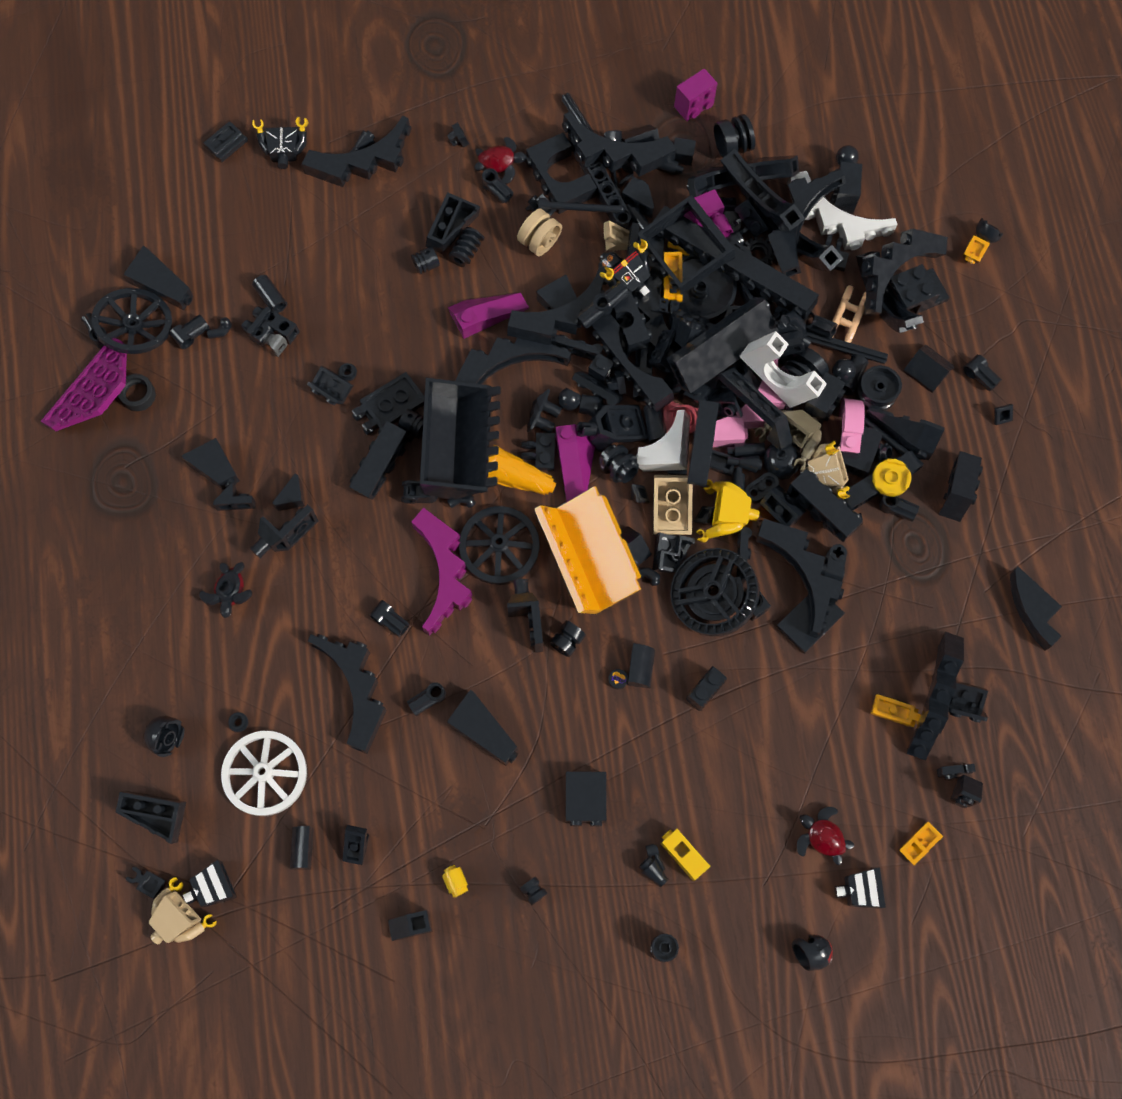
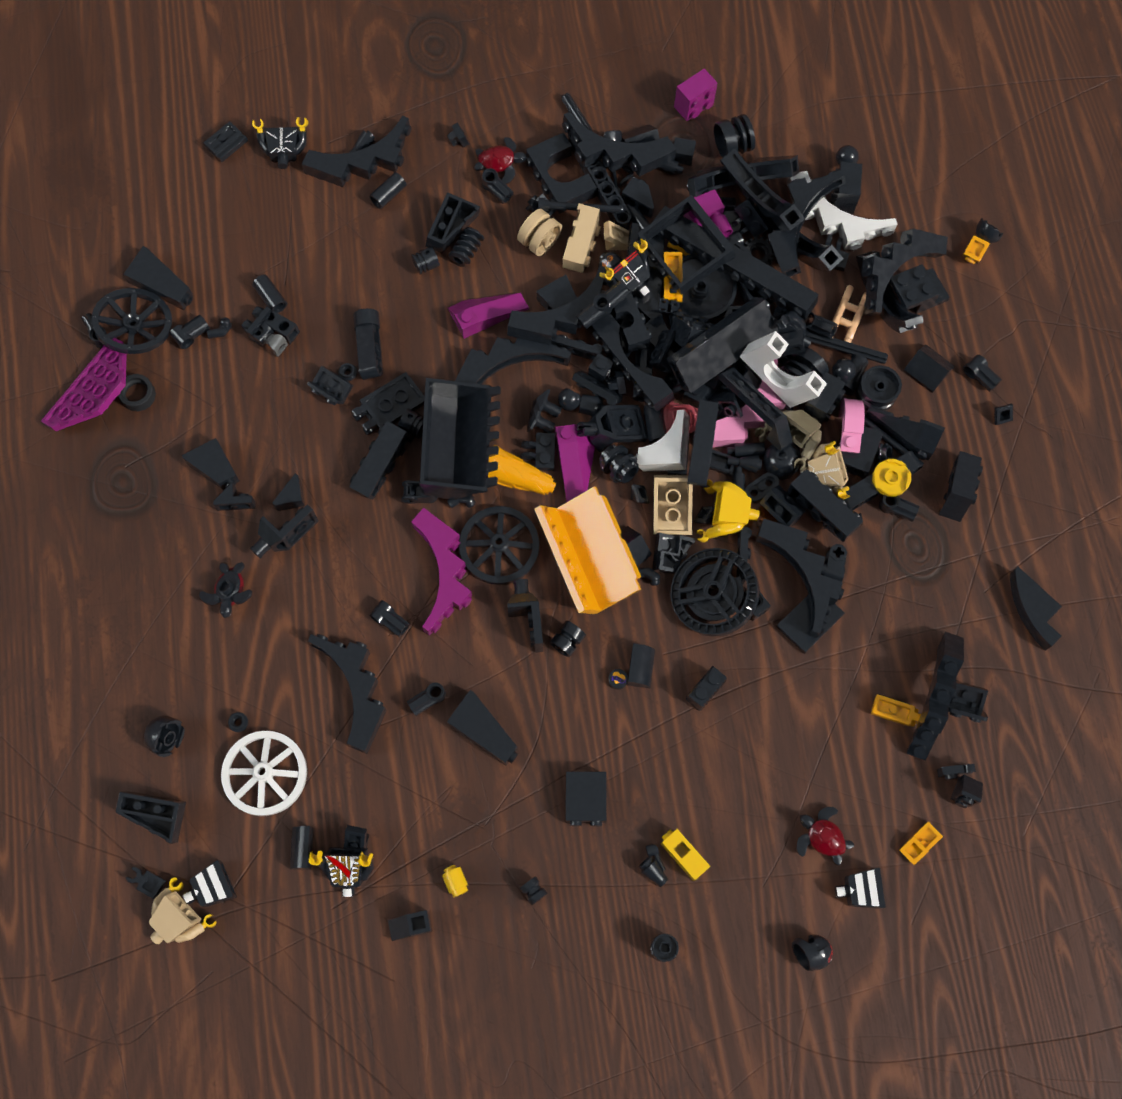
(344, 867): none -> torso
(368, 343): none -> black beam
(387, 190): none -> black pin
(582, 239): none -> tan wedge

